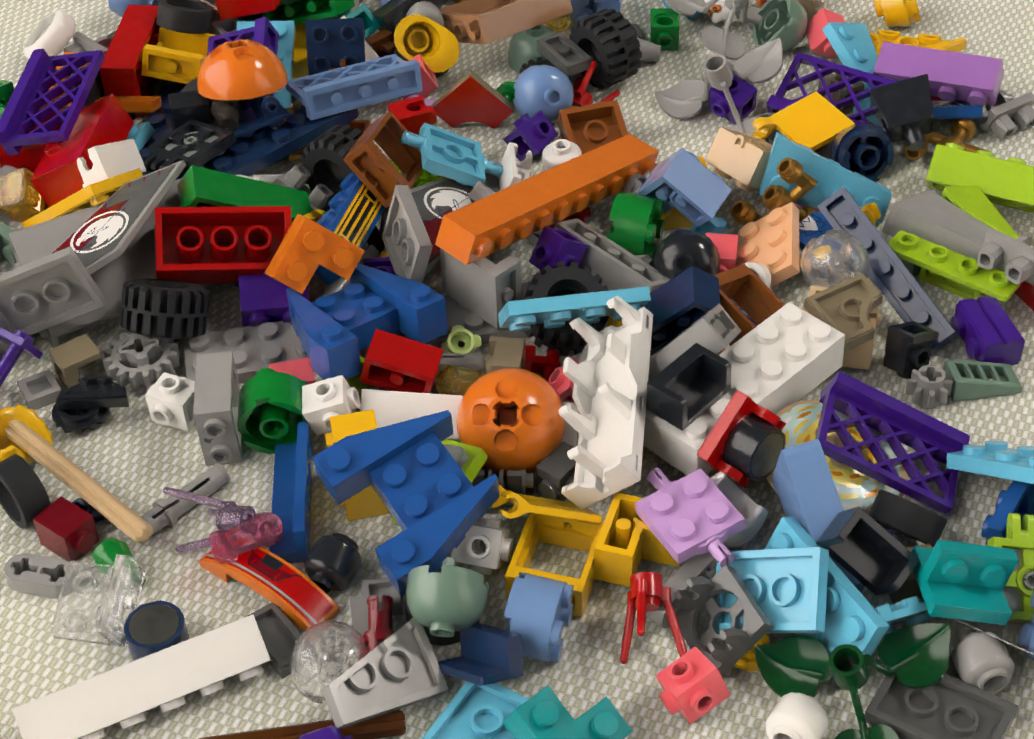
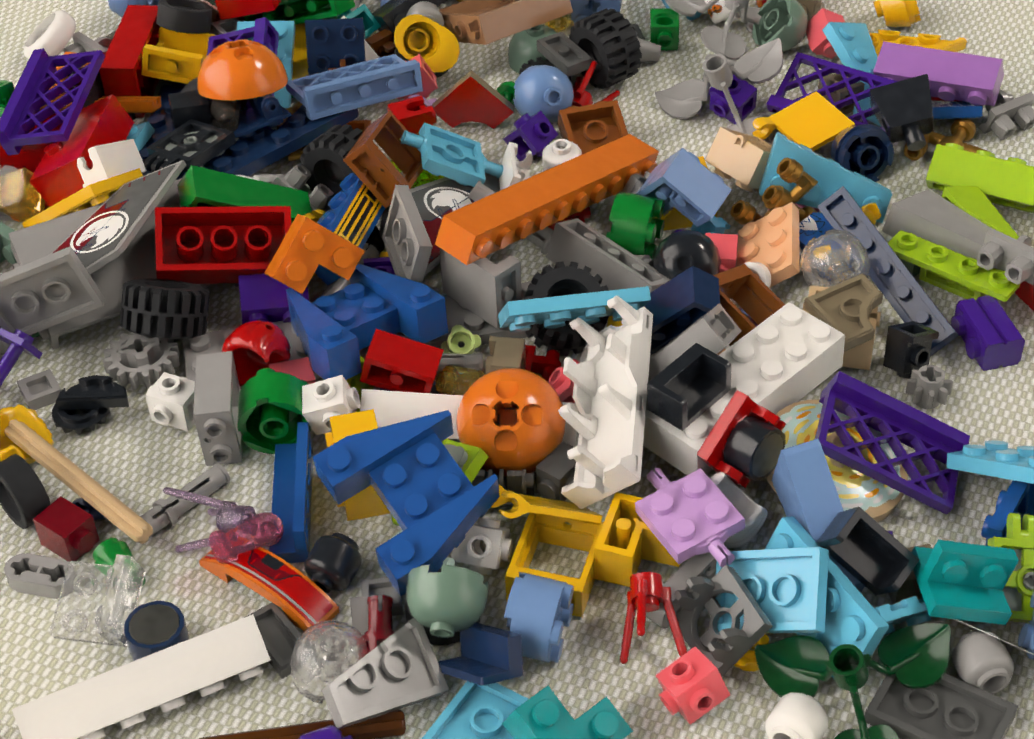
(72, 357): dark tan panel -> none
(255, 347): none -> red piece
(556, 246): dark purple brick -> none
(907, 518): black tyre -> none
(972, 380): sand green slope -> none

